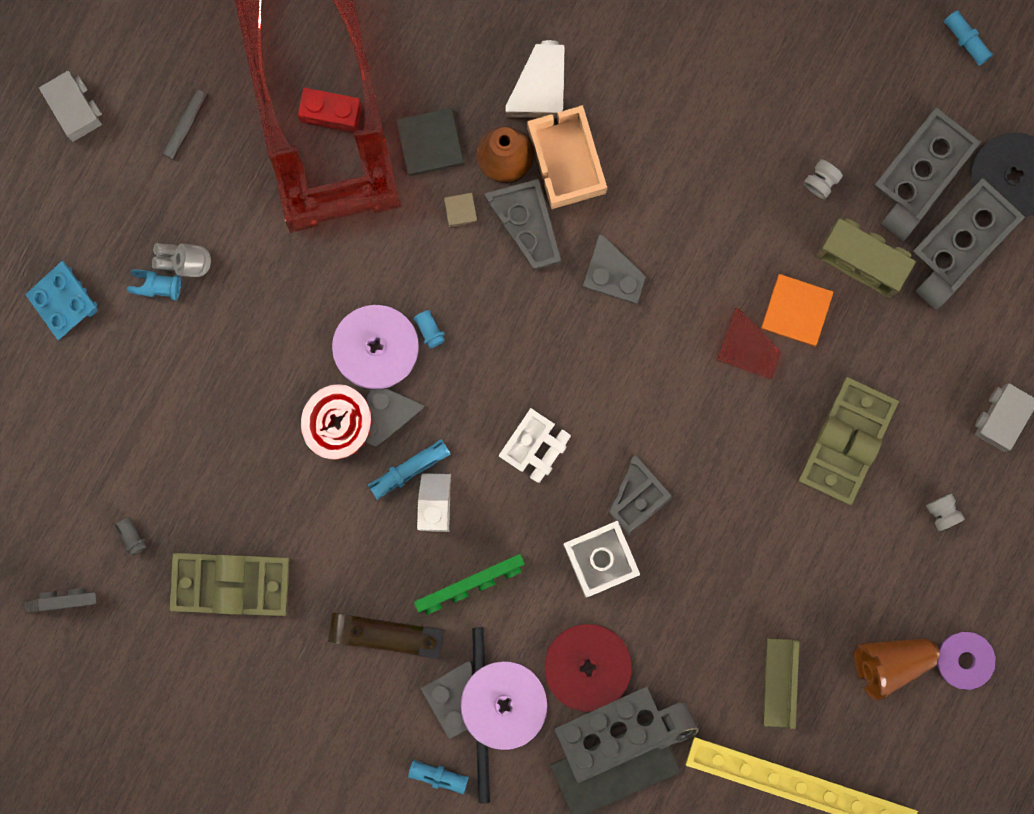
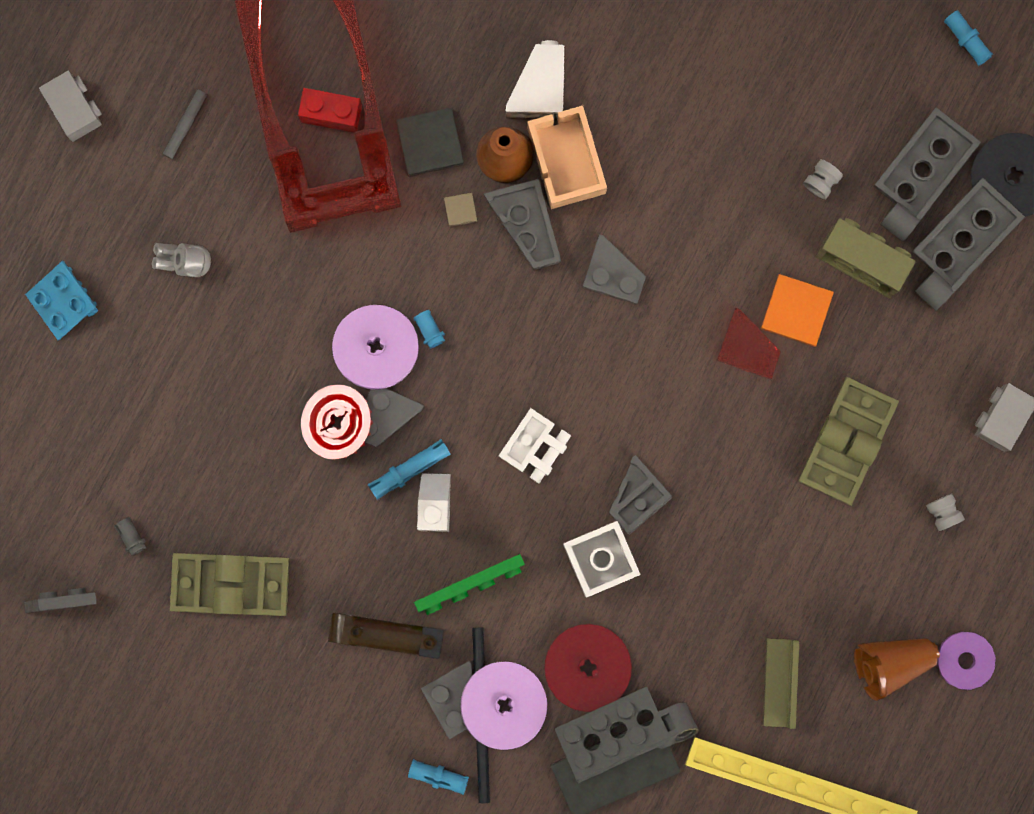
(156, 285): dark azure piece -> none

